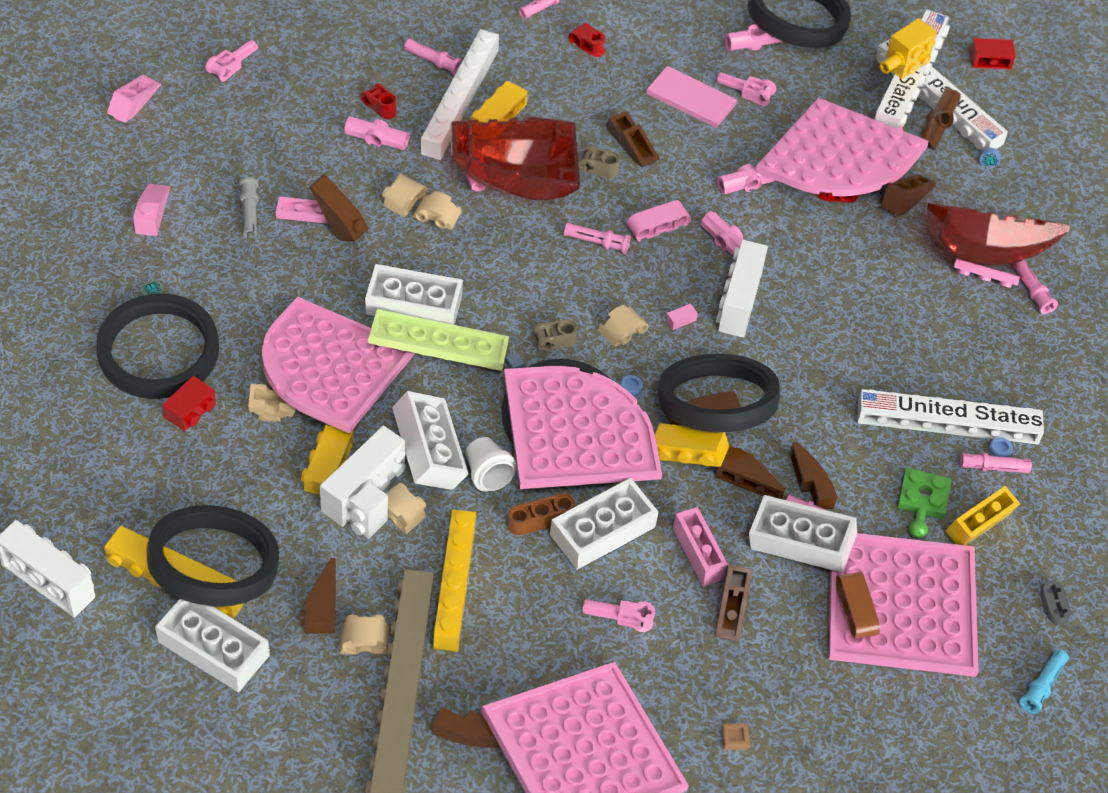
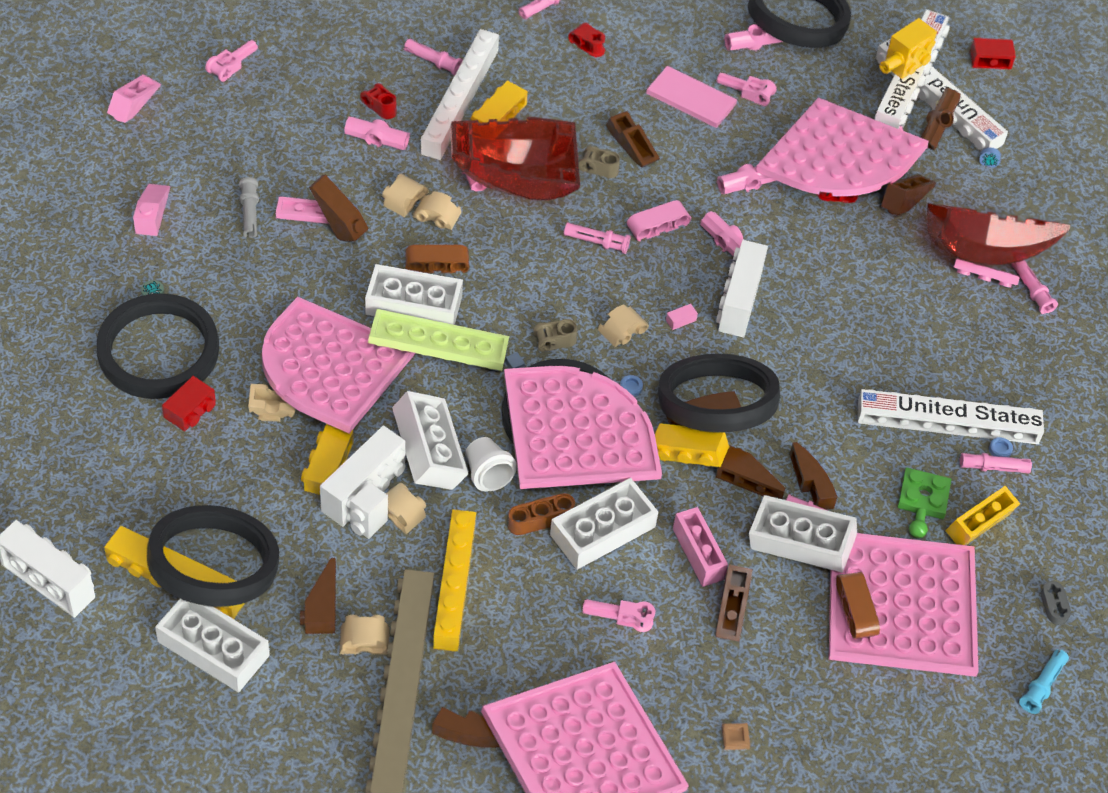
(437, 258): none -> dark orange beam

